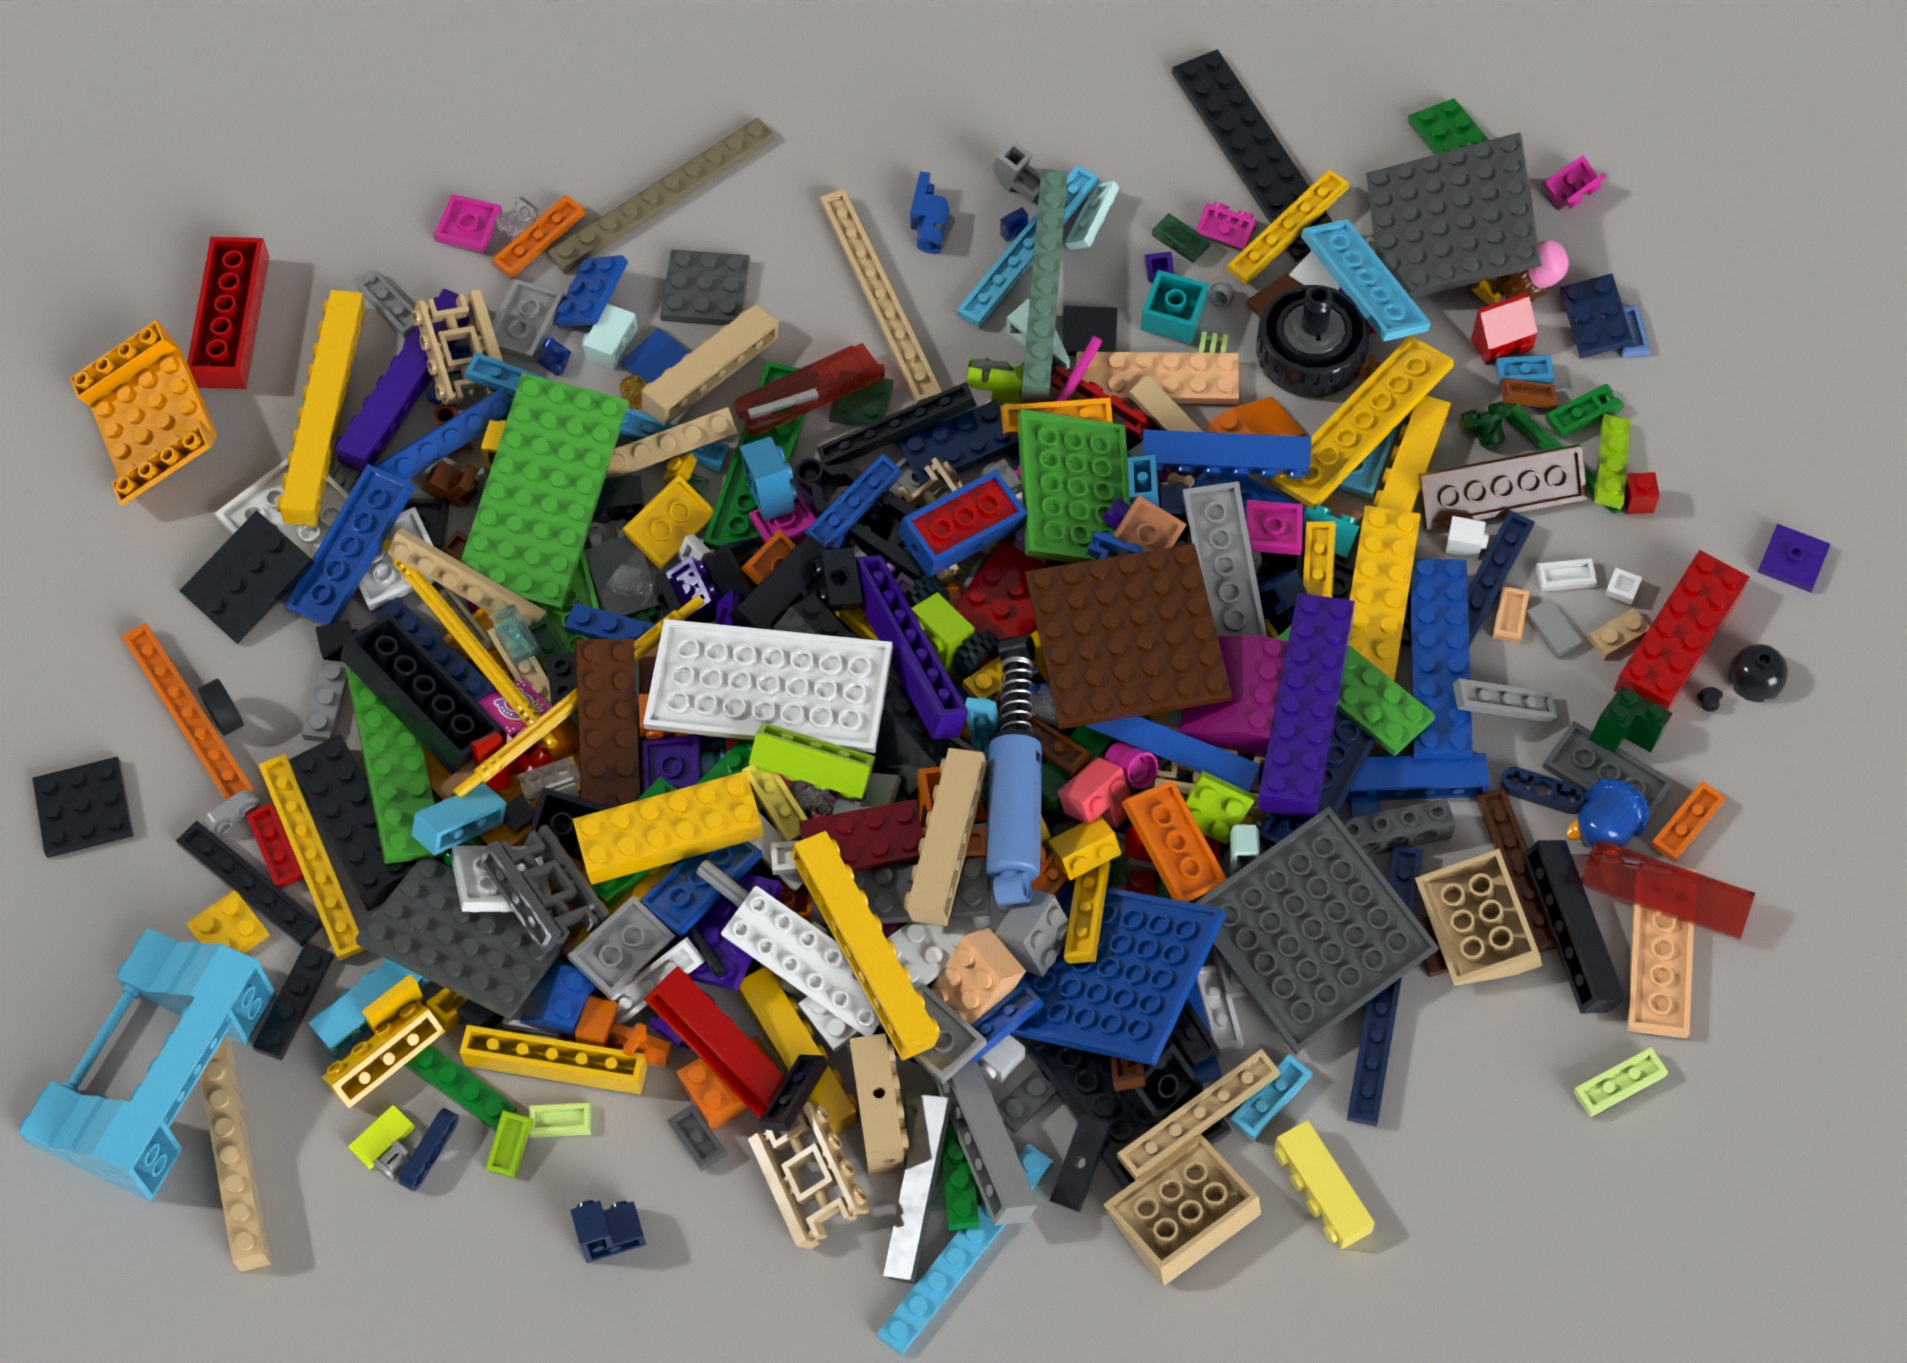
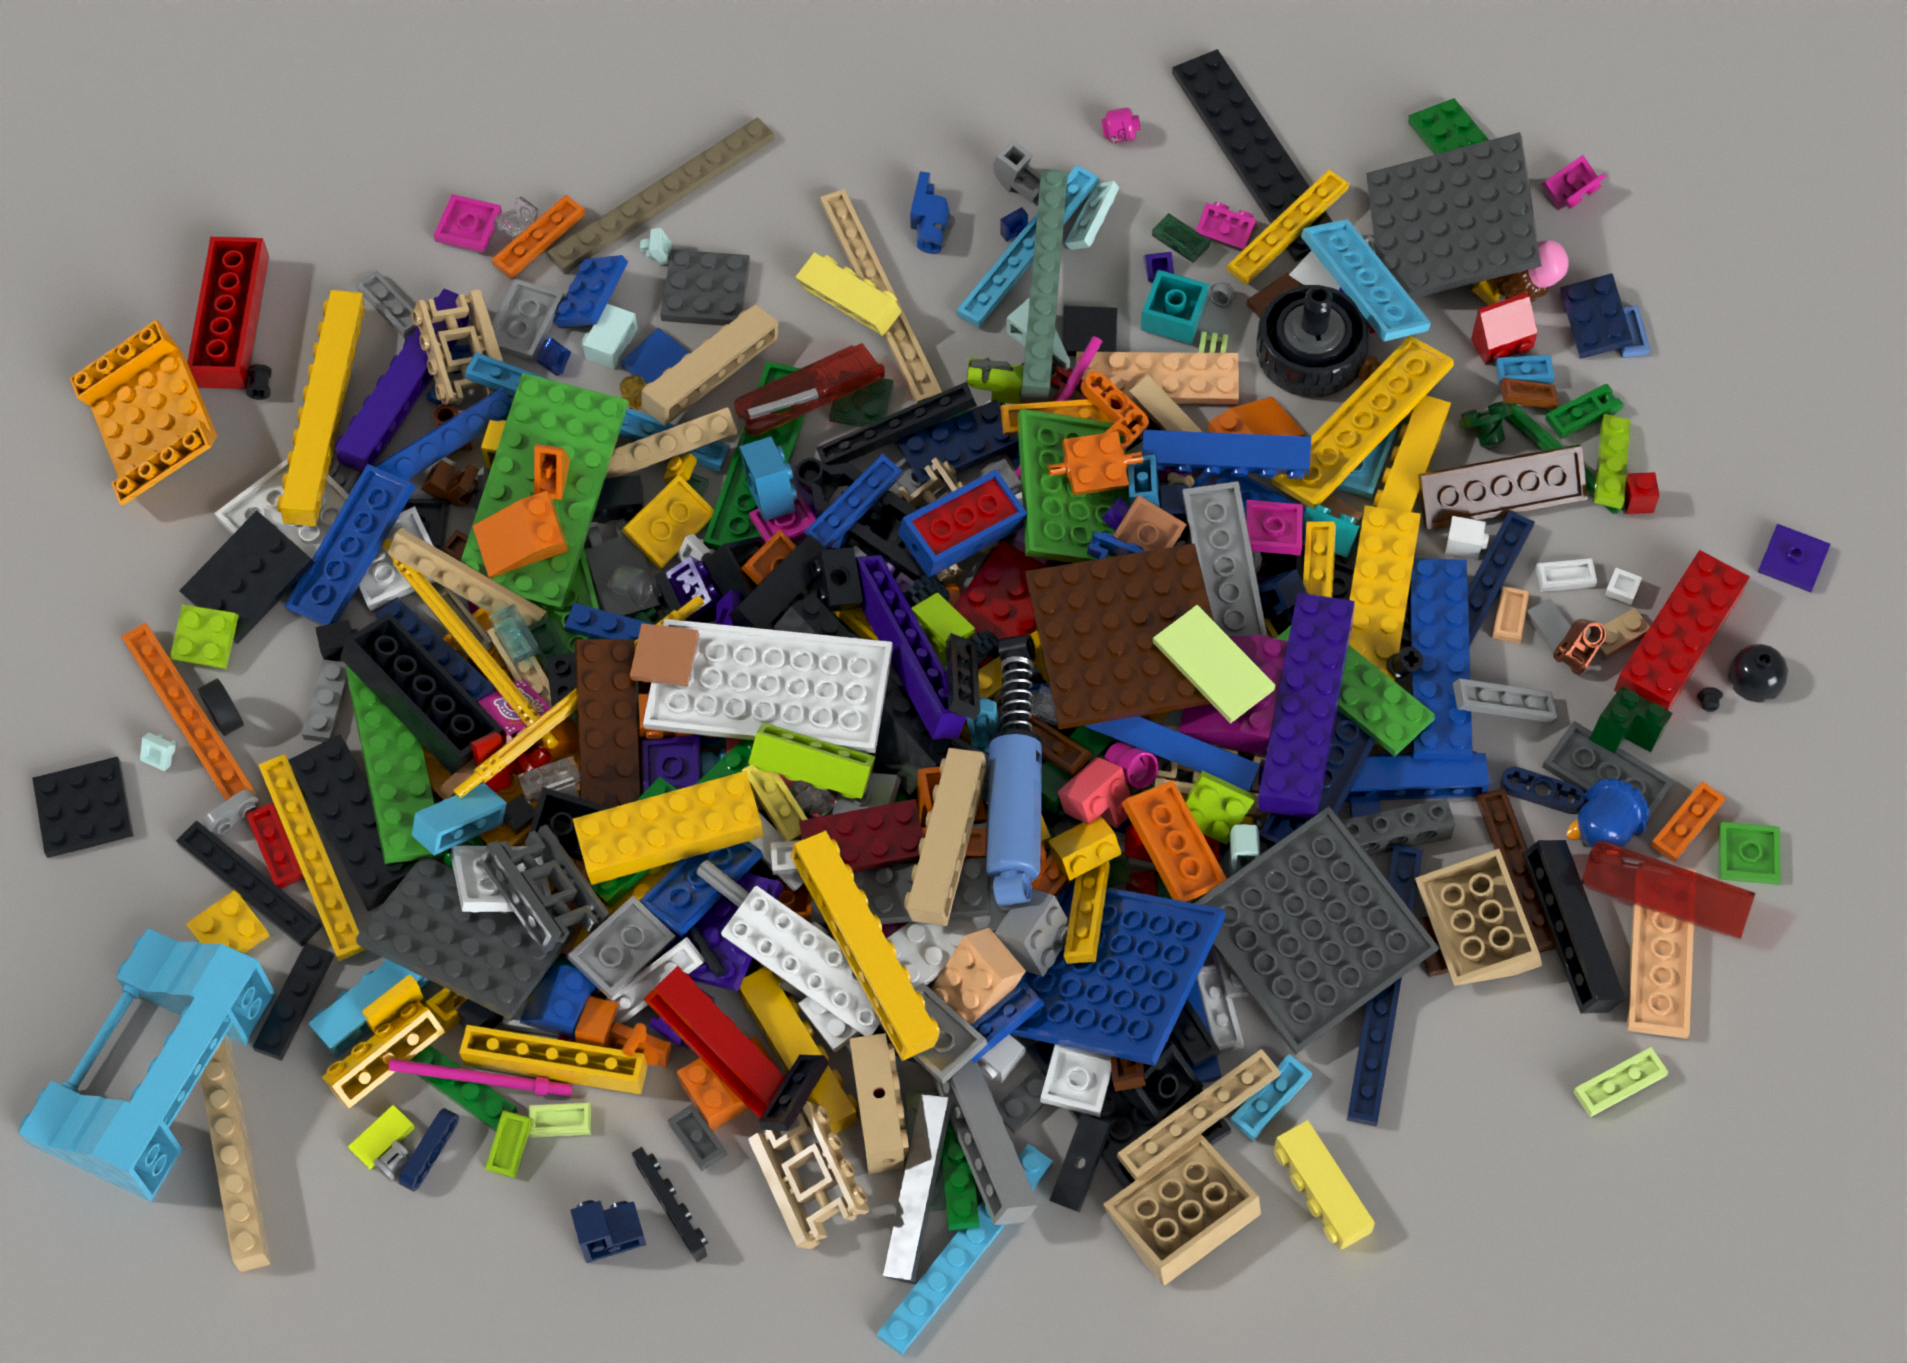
(157, 751): none -> light aqua tile
(204, 637): none -> lime plate
(258, 382): none -> black bush
(520, 535): none -> orange slope
(540, 1086): none -> dark pink bar
(550, 470): none -> orange slope
(657, 246): none -> light aqua tile
(664, 655): none -> nougat tile
(664, 1192): none -> black plate
(848, 293): none -> light yellow brick
(962, 677): none -> black plate
(1077, 1080): none -> white plate
(1095, 463): none -> orange plate
(1120, 125): none -> dark pink head
(1121, 417): none -> orange beam
(1213, 663): none -> yellowish green tile
(1404, 662): none -> black bush
(1579, 648): none -> copper piece
(1749, 853): none -> bright green tile

